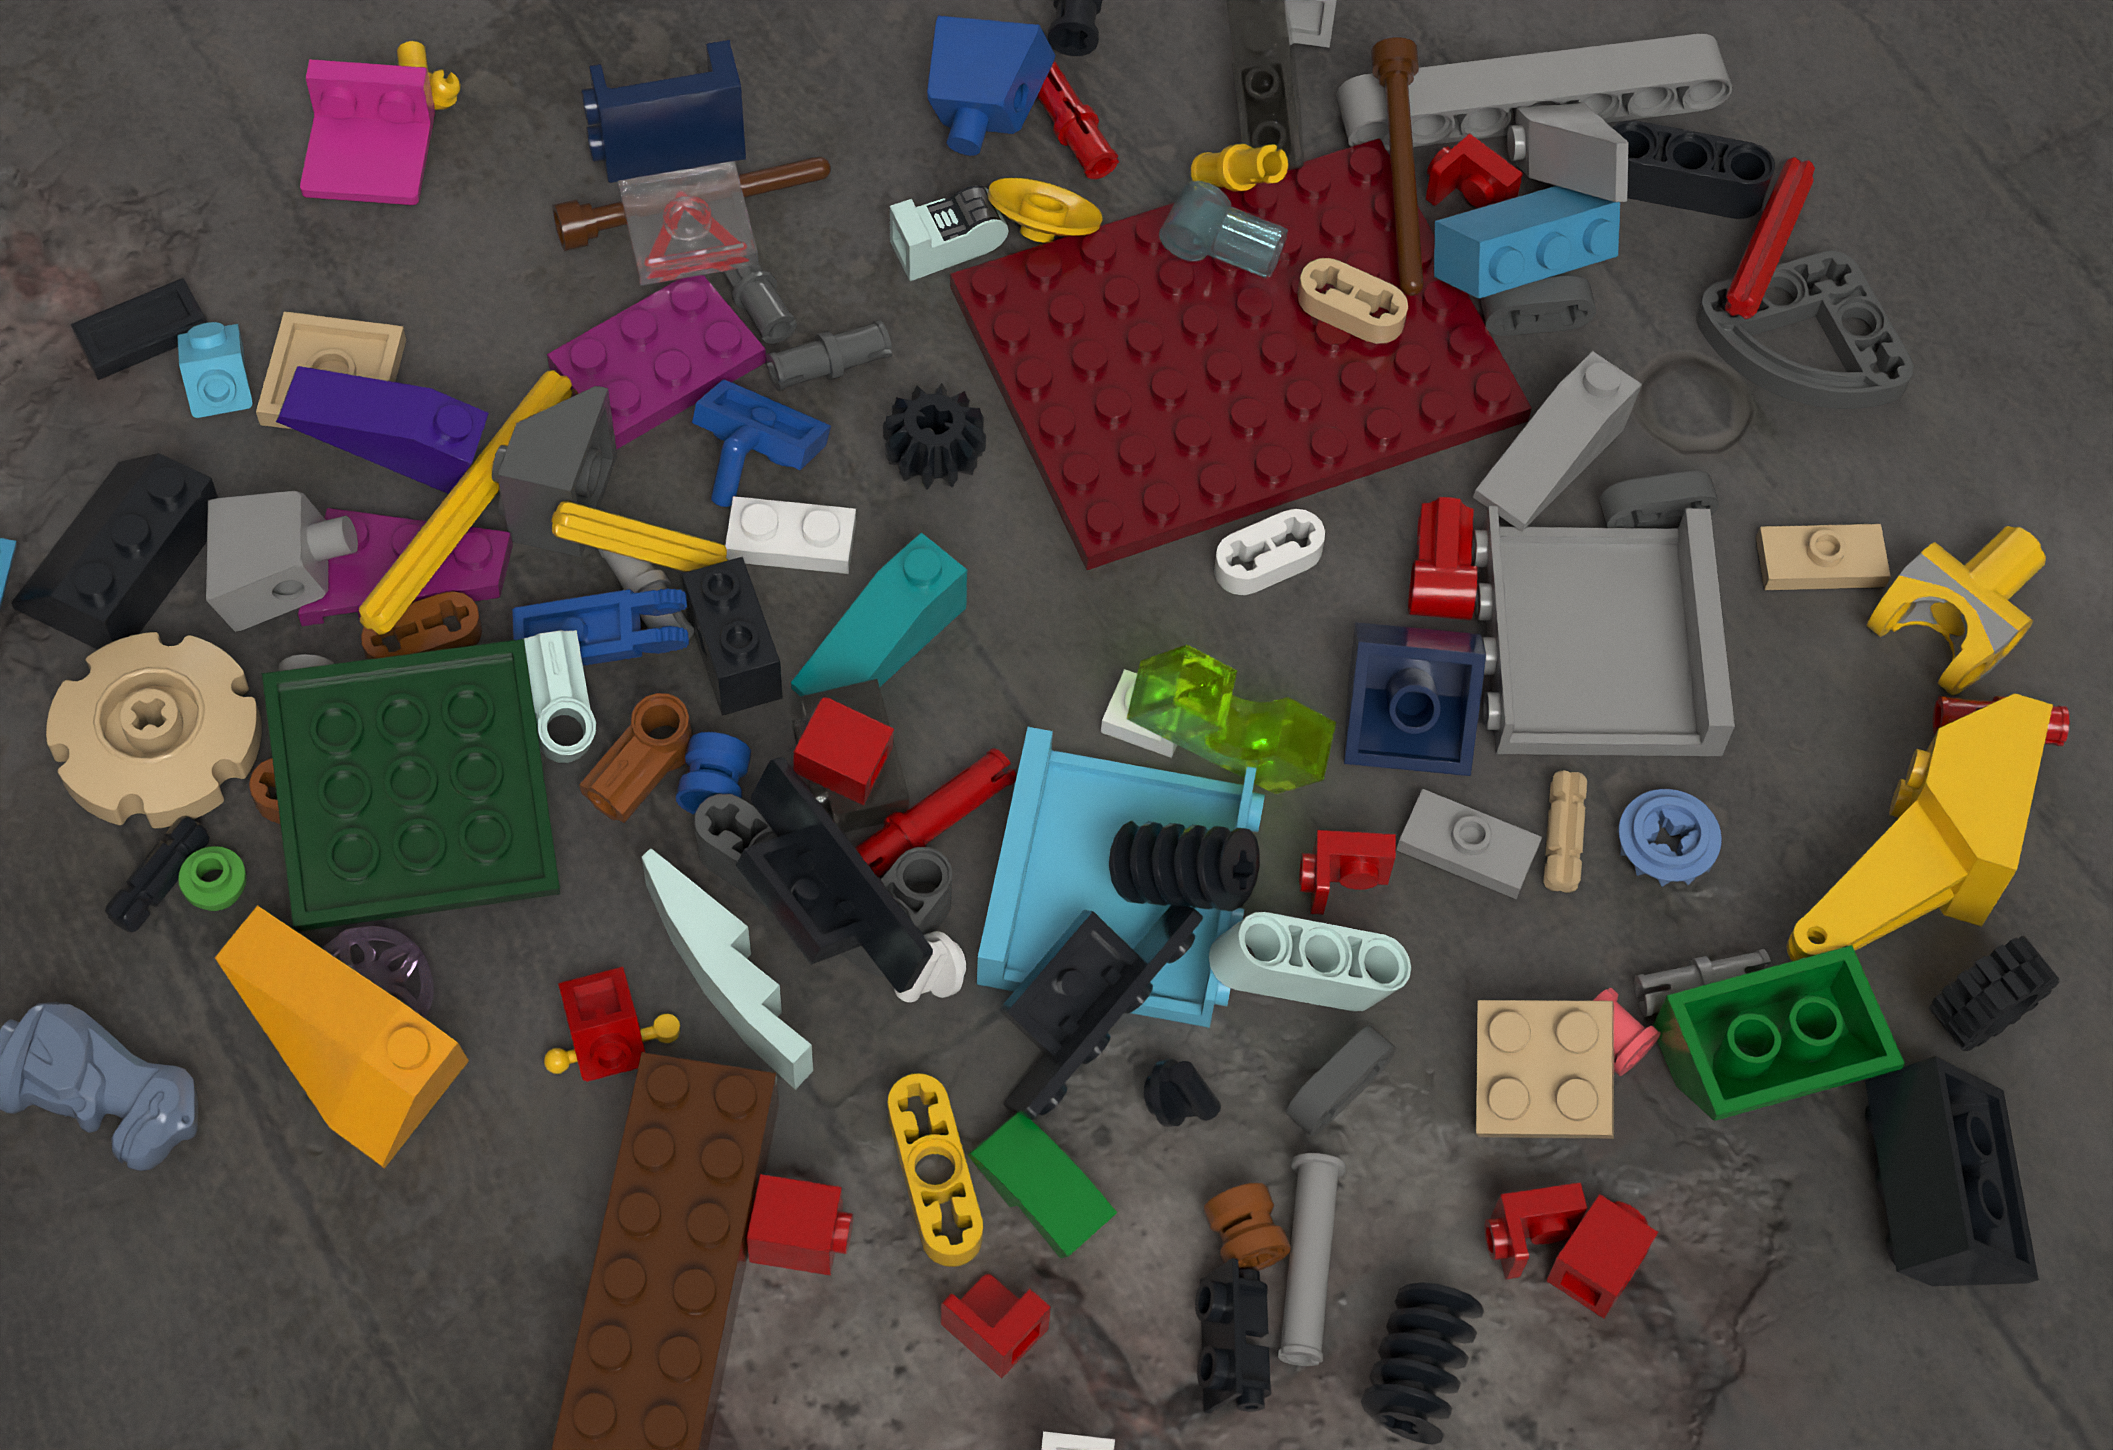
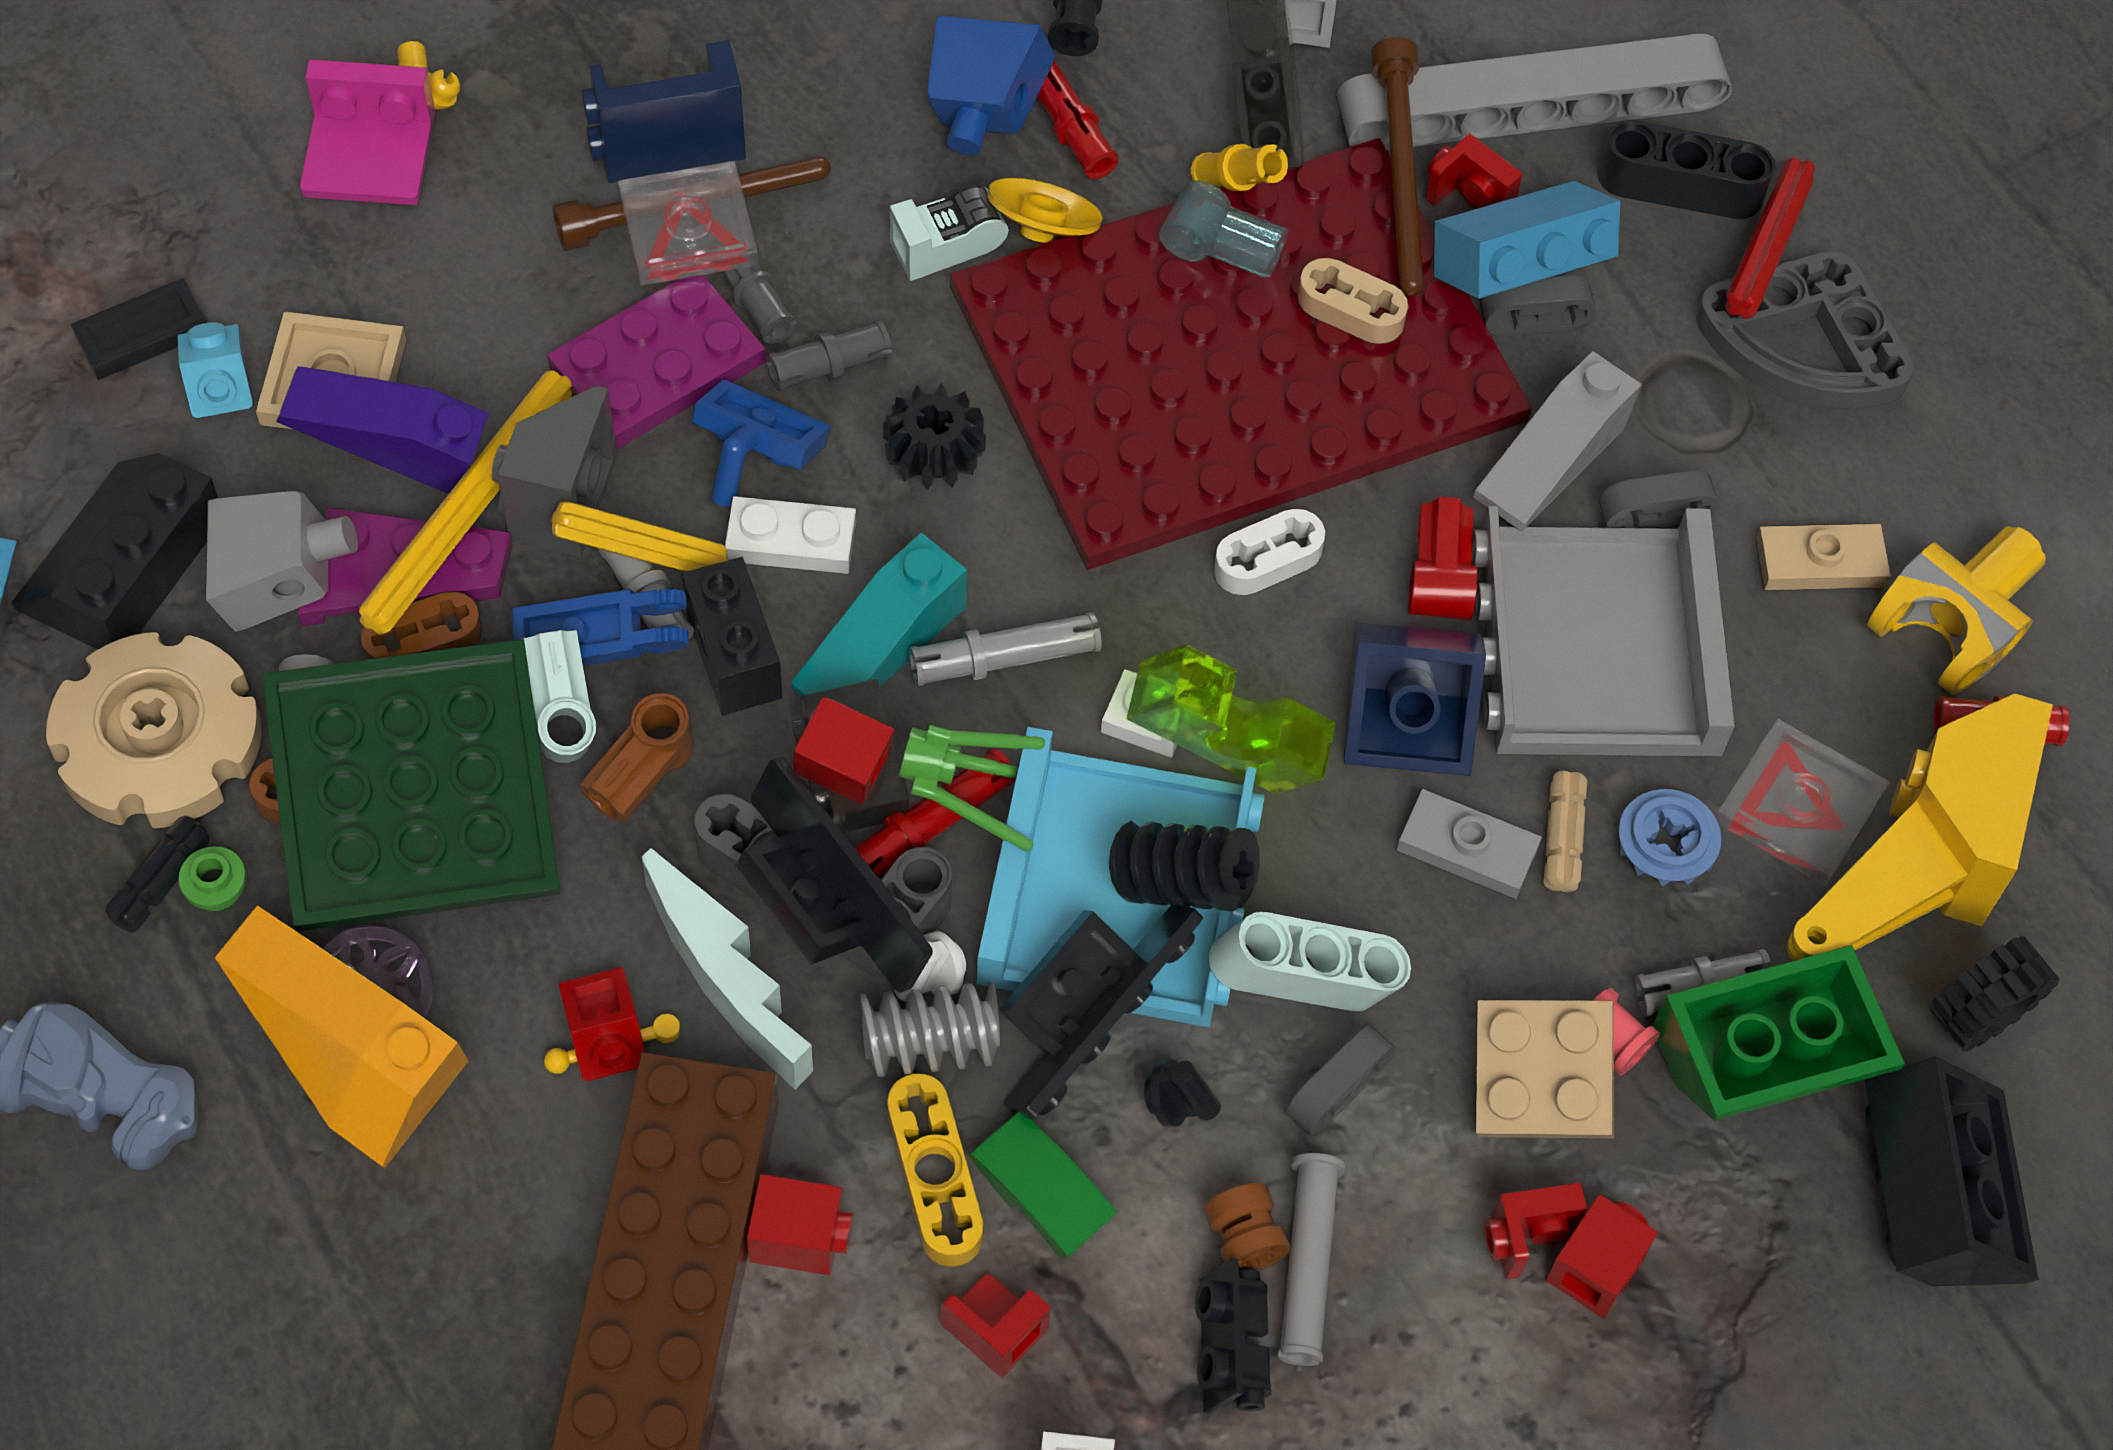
(715, 768): blue wheel -> none
(930, 1029): none -> light grey piece
(934, 756): none -> bright green plant
(1003, 649): none -> light grey pin
(1345, 857): red bracket -> none
(1416, 1358): black piece -> none
(1570, 150): light grey slope -> none
(1801, 801): none -> clear tile

